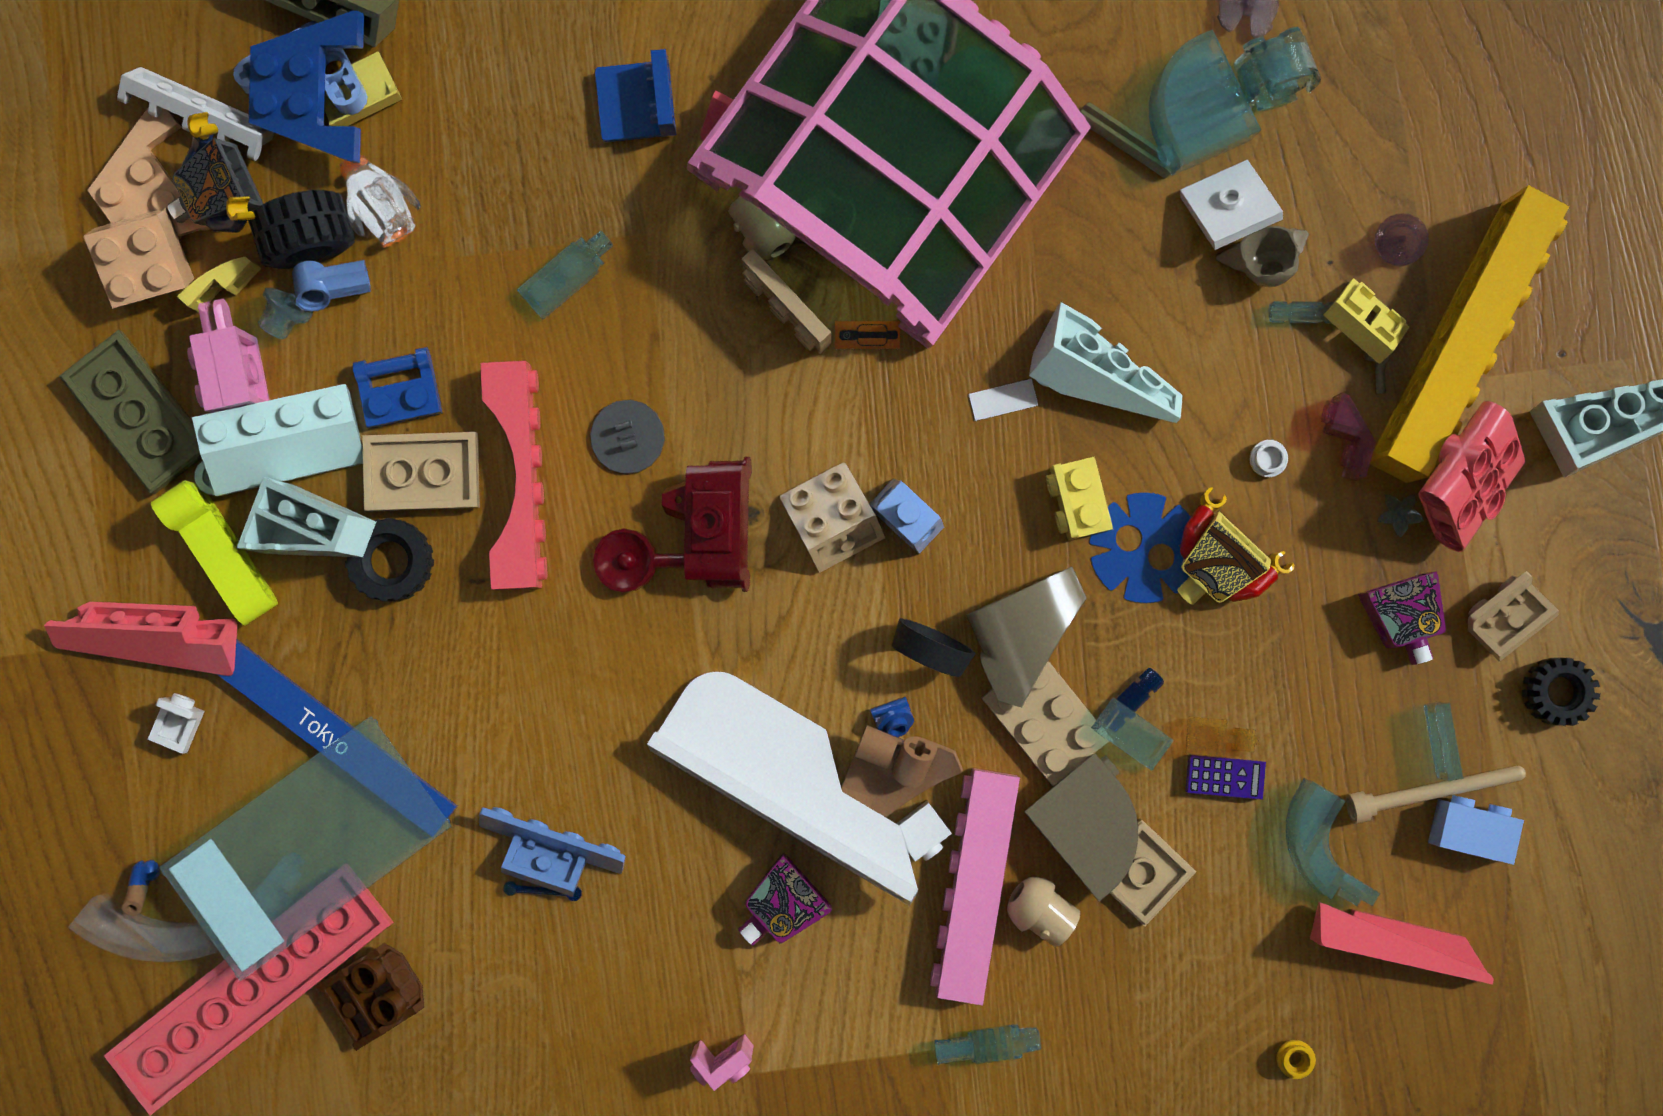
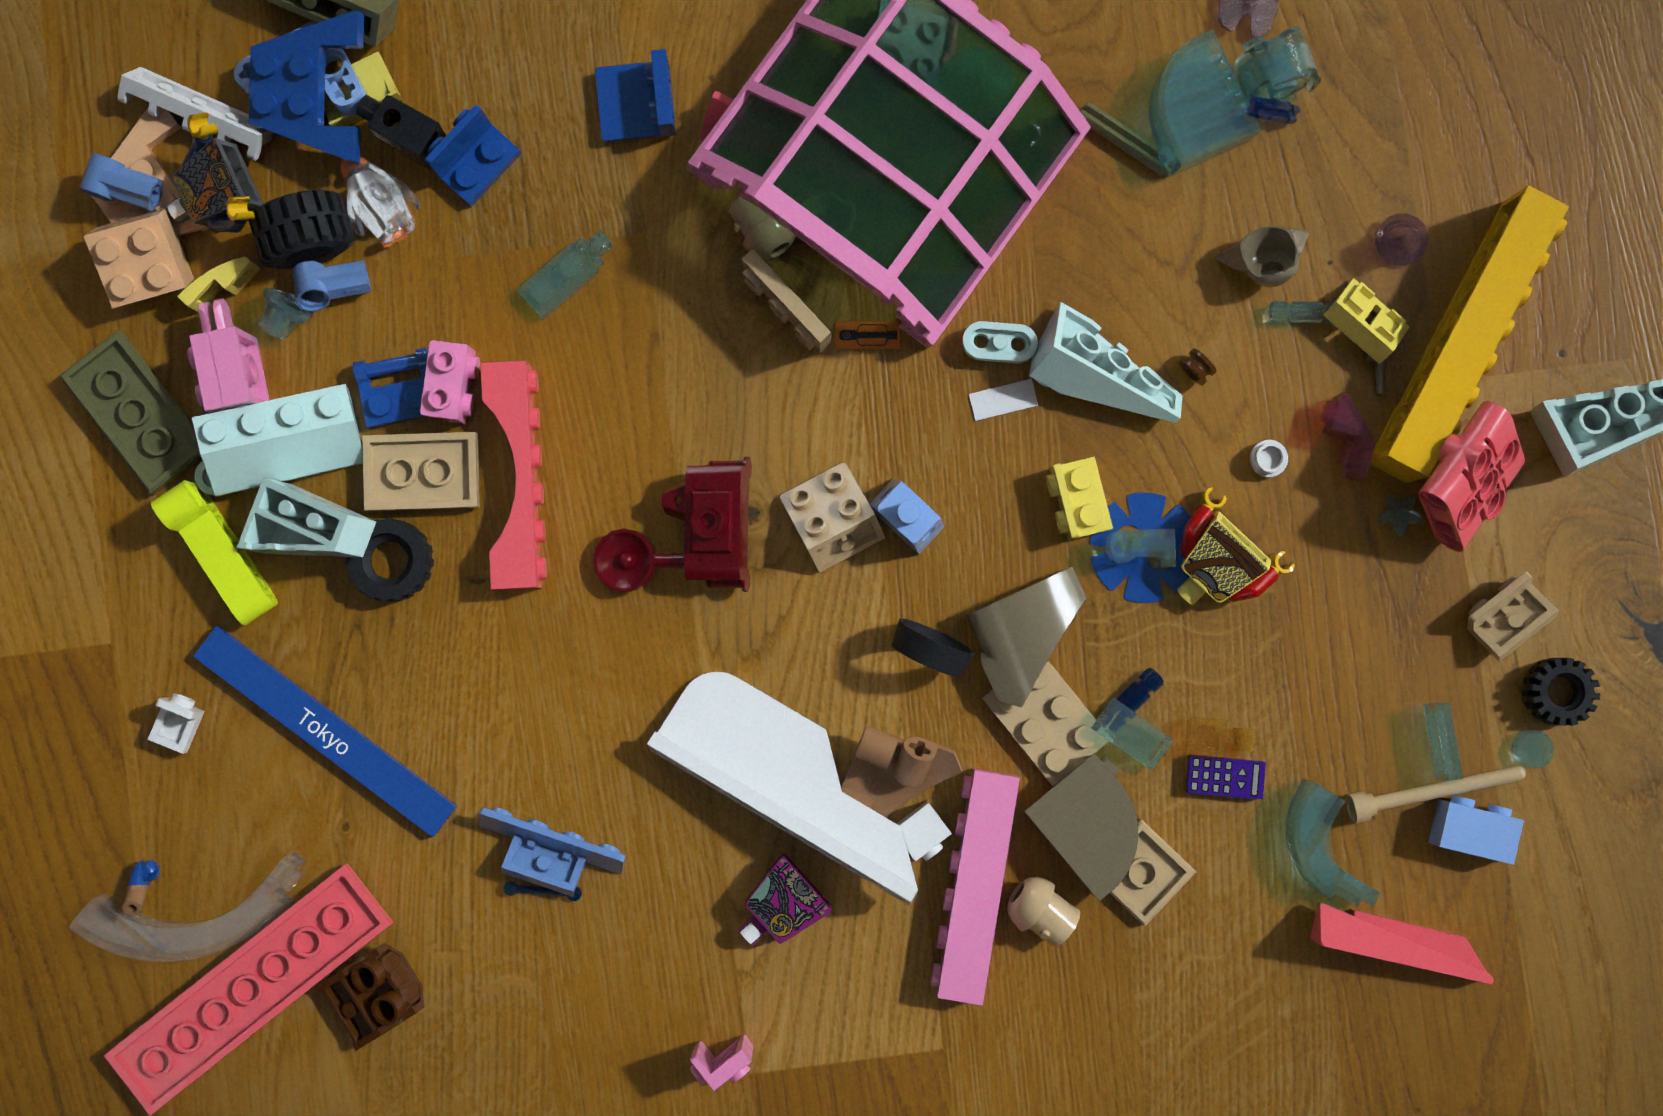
(112, 180): none -> medium blue piece
(149, 635): coral wedge -> none
(305, 848): clear light blue piece -> none
(410, 136): none -> black torso
(449, 381): none -> bright pink bracket
(471, 155): none -> blue bracket
(627, 436): dark grey piece -> none
(893, 717): blue plate -> none
(989, 1045): clear light blue hinge -> none
(999, 342): none -> light aqua plate
(1133, 544): none -> clear light blue leg
(1197, 367): none -> reddish brown bush
(1231, 204): white plate -> none
(1273, 110): none -> clear blue axle
(1306, 1063): yellow plate -> none
(1407, 614): torso -> none
(1532, 748): none -> clear light blue tile

